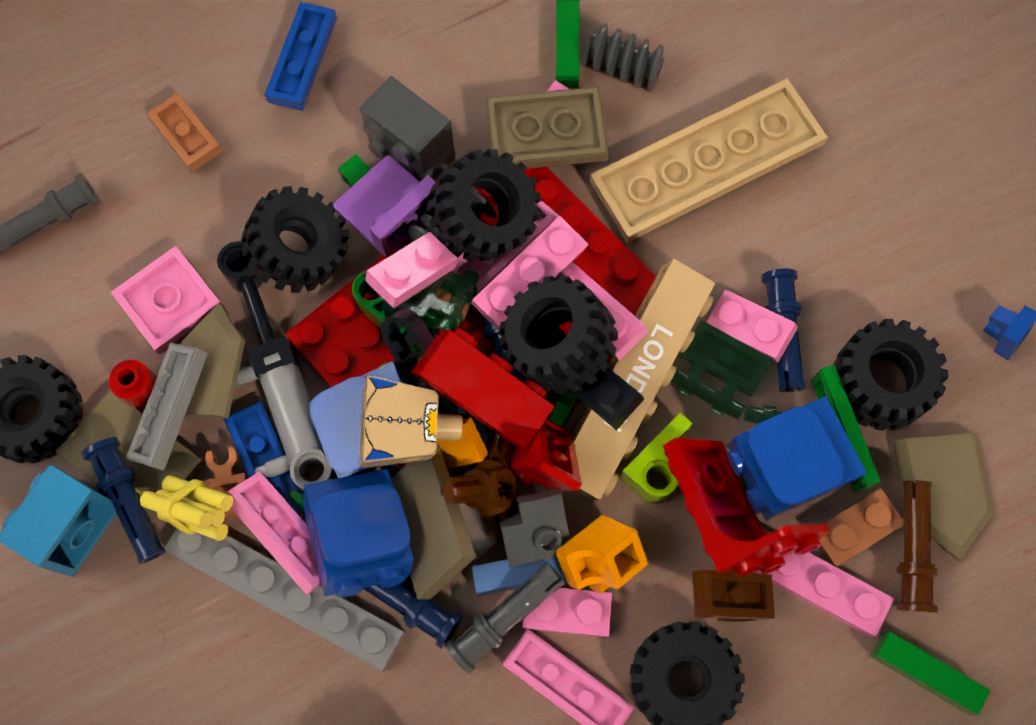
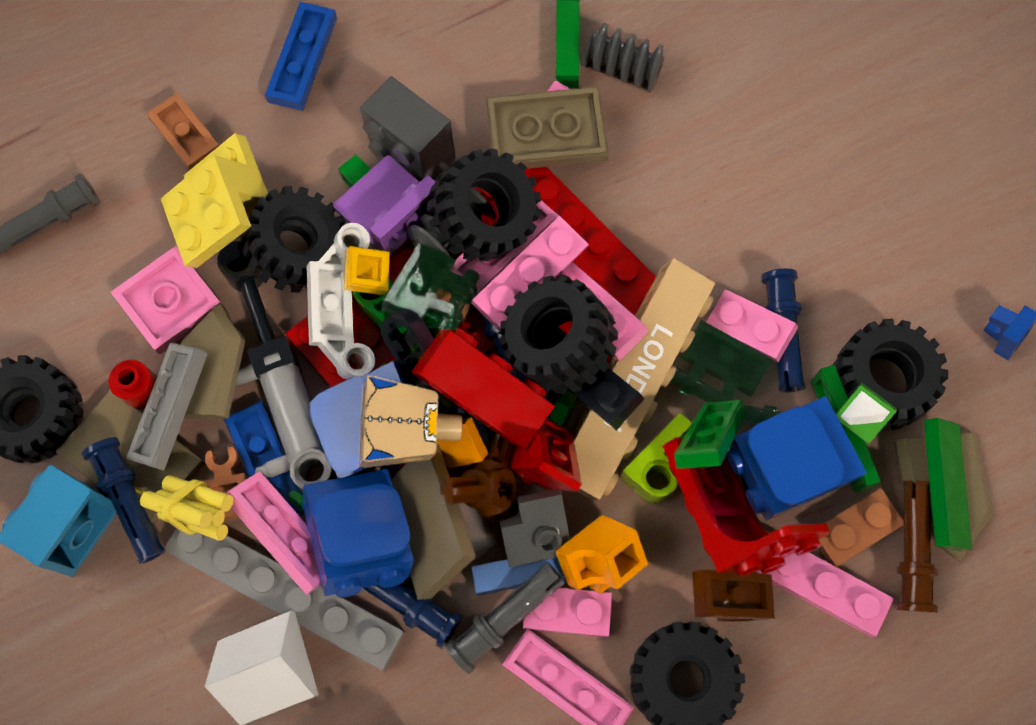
(214, 201): none -> light yellow bracket
(262, 670): none -> white slope
(331, 306): none -> white plate
(366, 270): none -> yellow tile
(411, 269): bright pink plate -> none
(707, 159): tan plate -> none
(710, 434): none -> green tile
(865, 413): none -> tile
(930, 673): green piece -> none
(947, 485): none -> green tile

